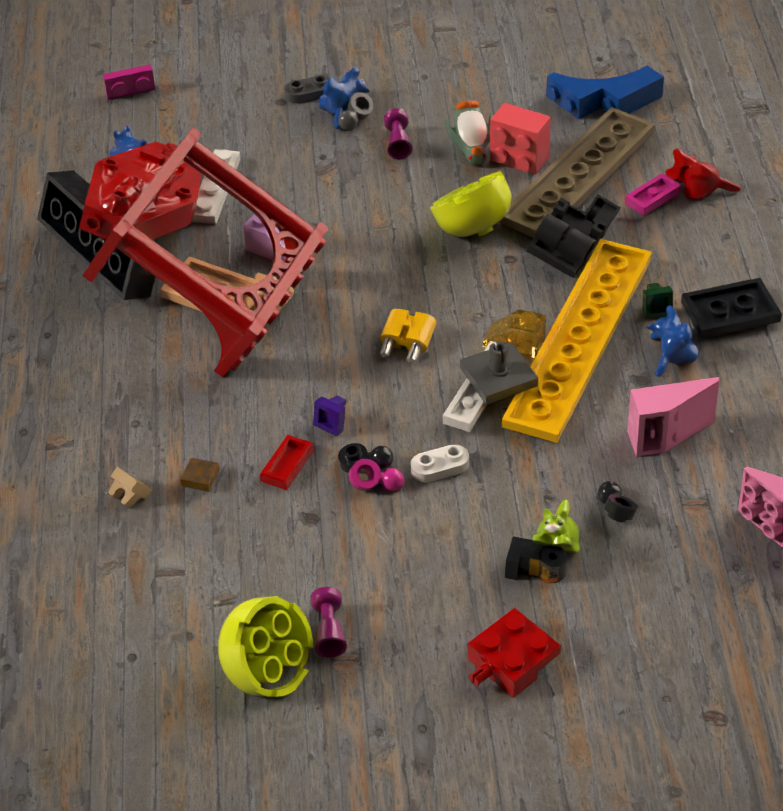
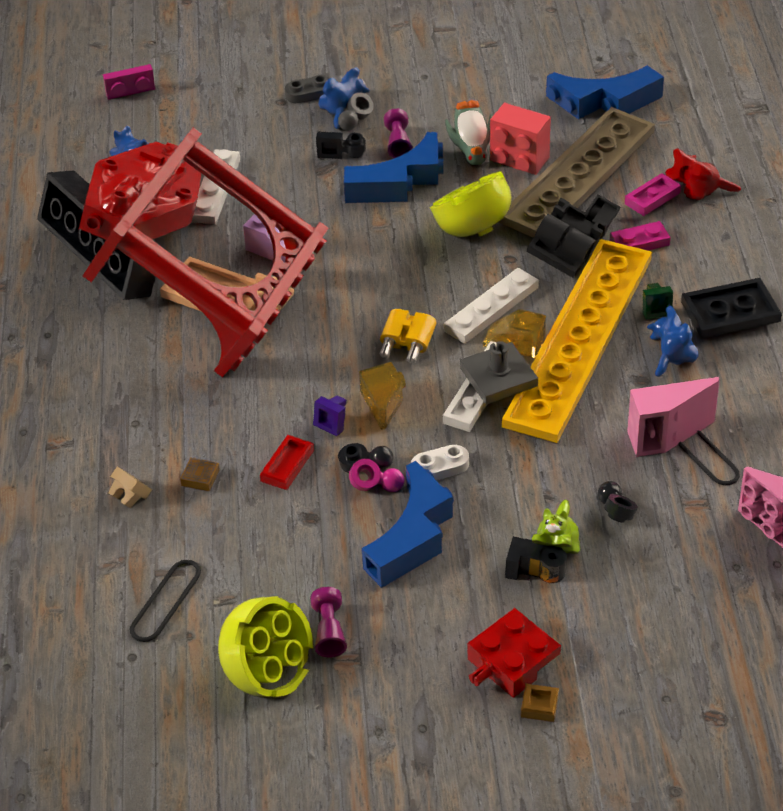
(174, 608): none -> black piece
(332, 145): none -> black plate
(382, 391): none -> clear yellow slope
(394, 178): none -> blue arch
(416, 533): none -> blue arch
(491, 305): none -> white plate
(539, 702): none -> pearl gold tile
(643, 237): none -> dark pink plate
(702, 466): none -> black piece

